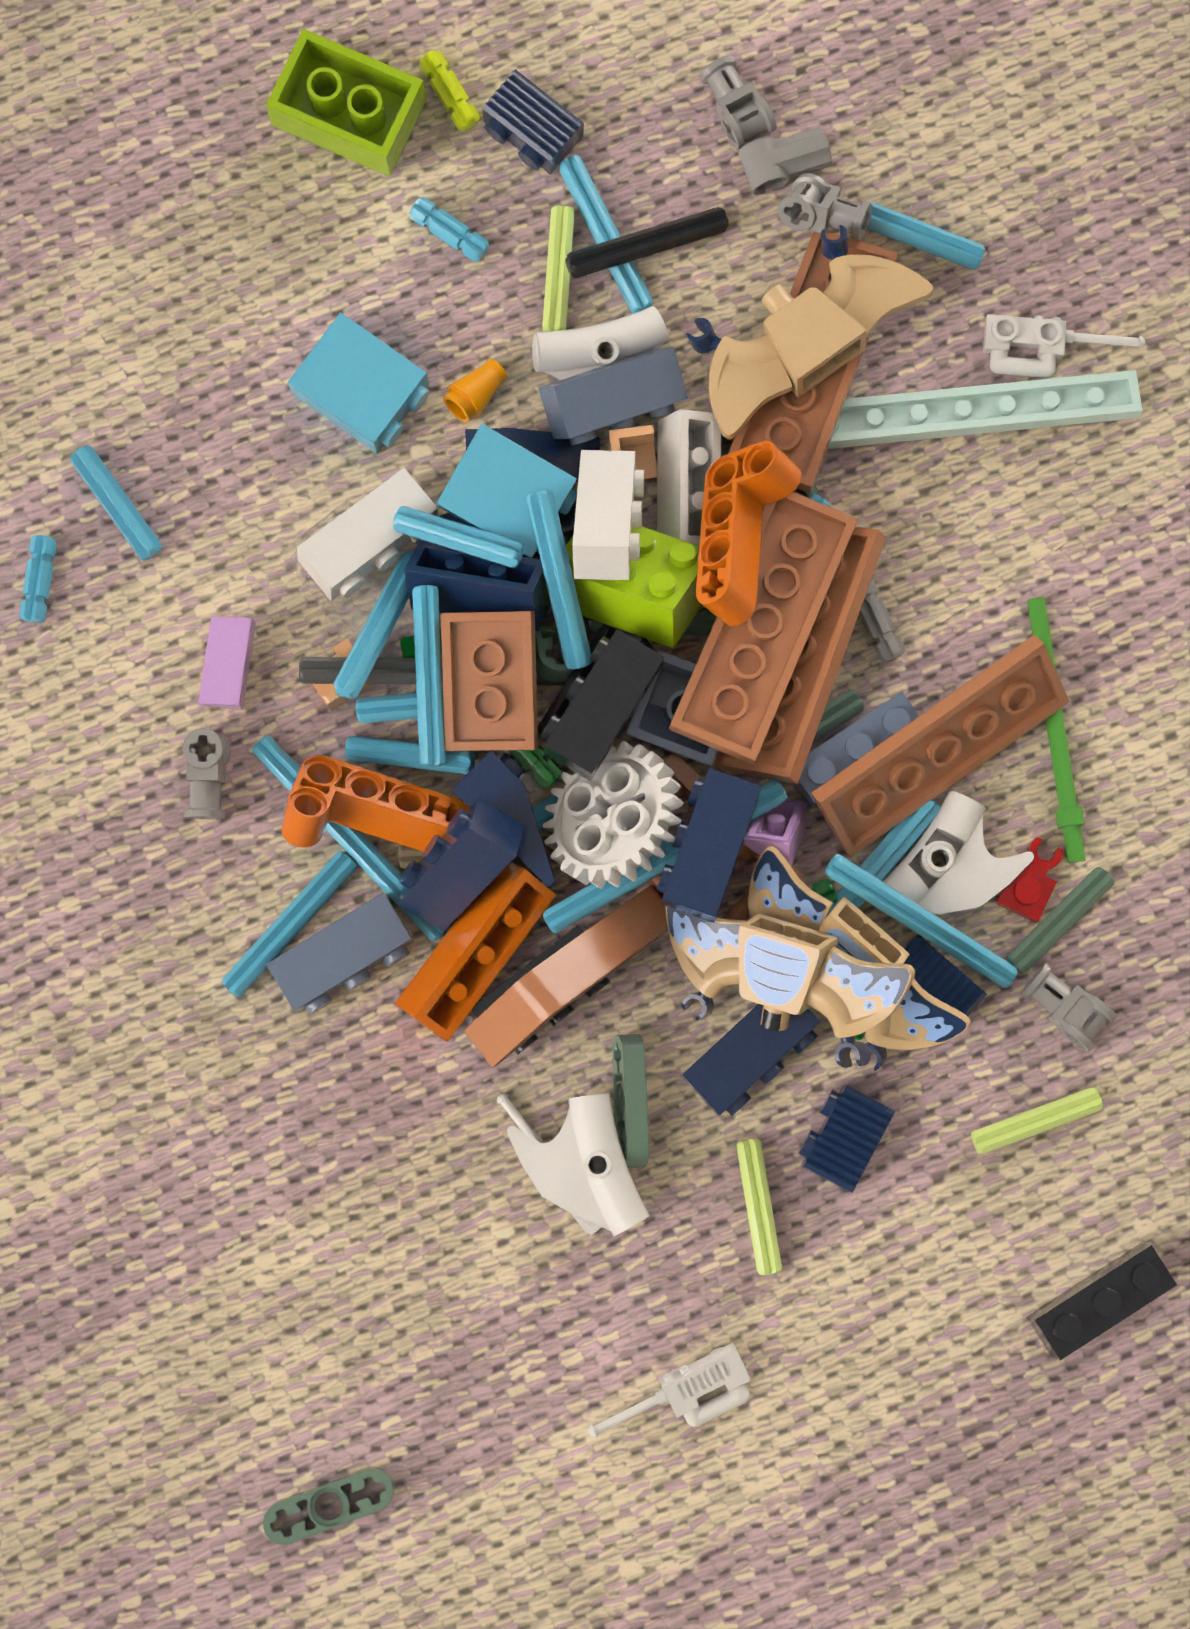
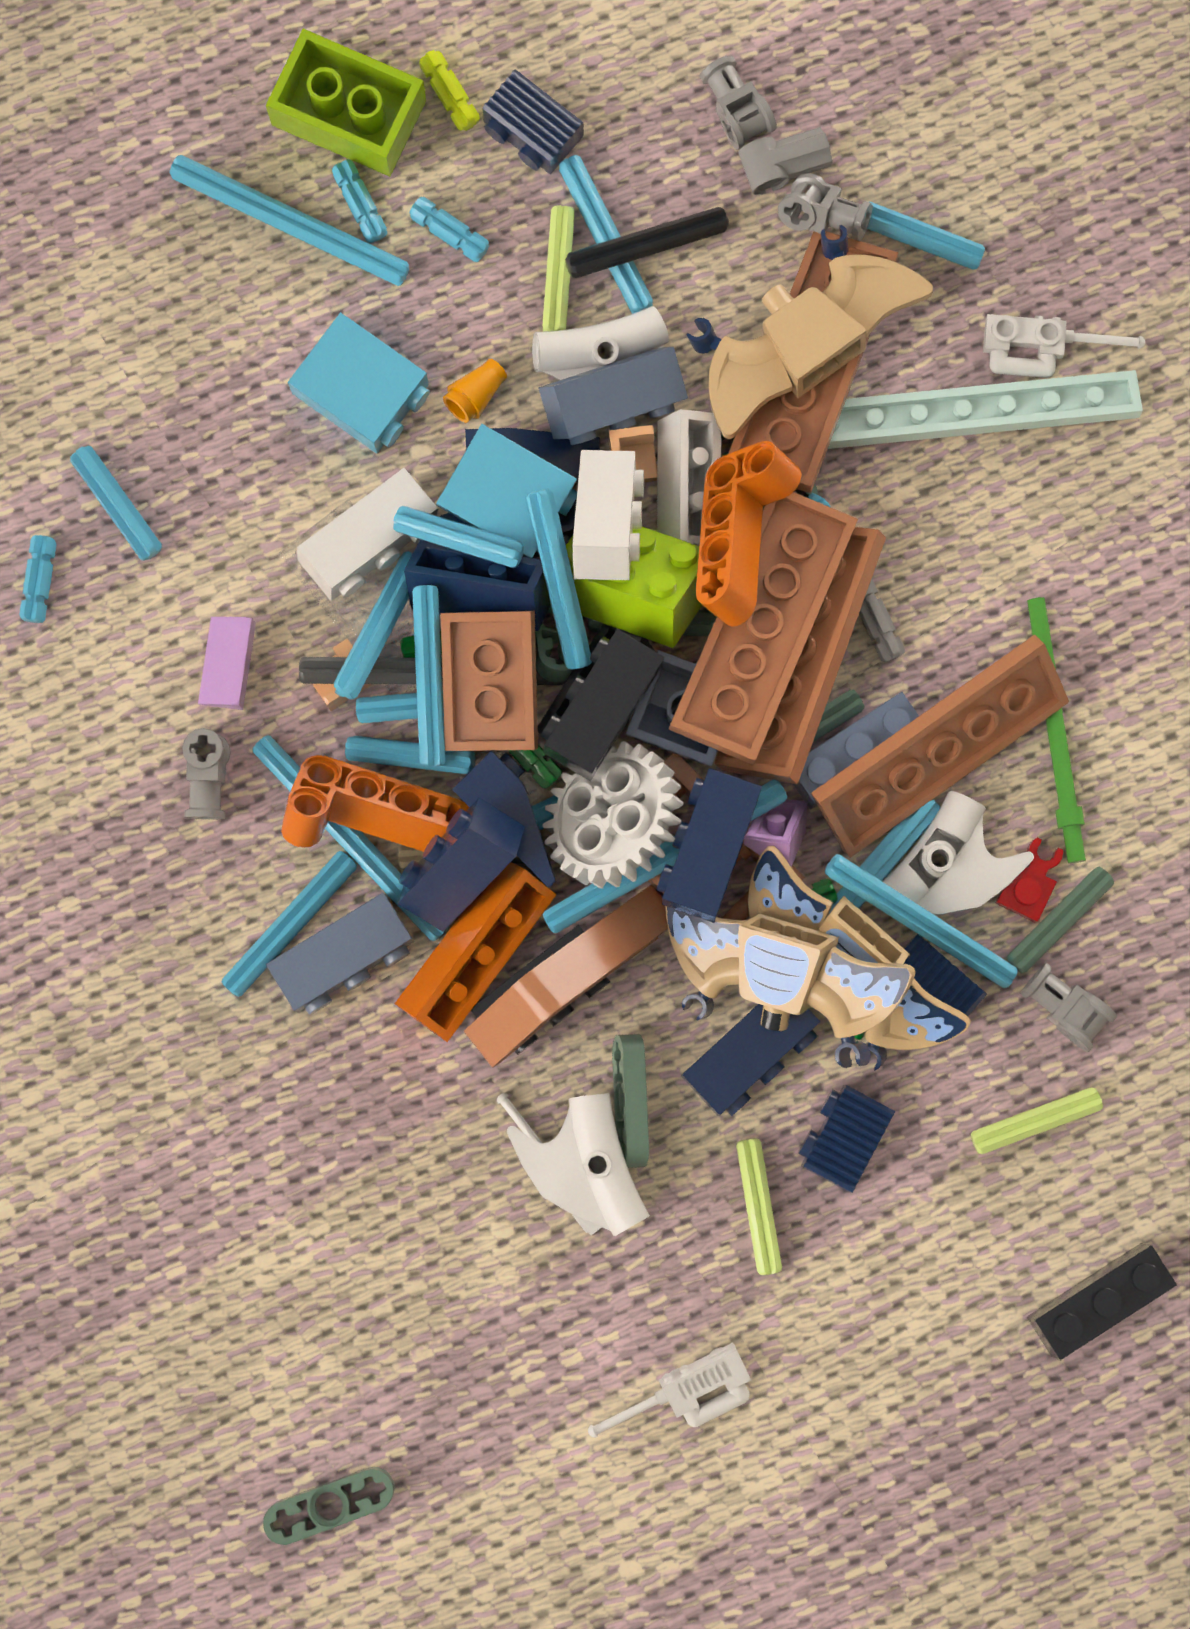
(289, 220): none -> medium azure axle
(359, 201): none -> medium azure axle

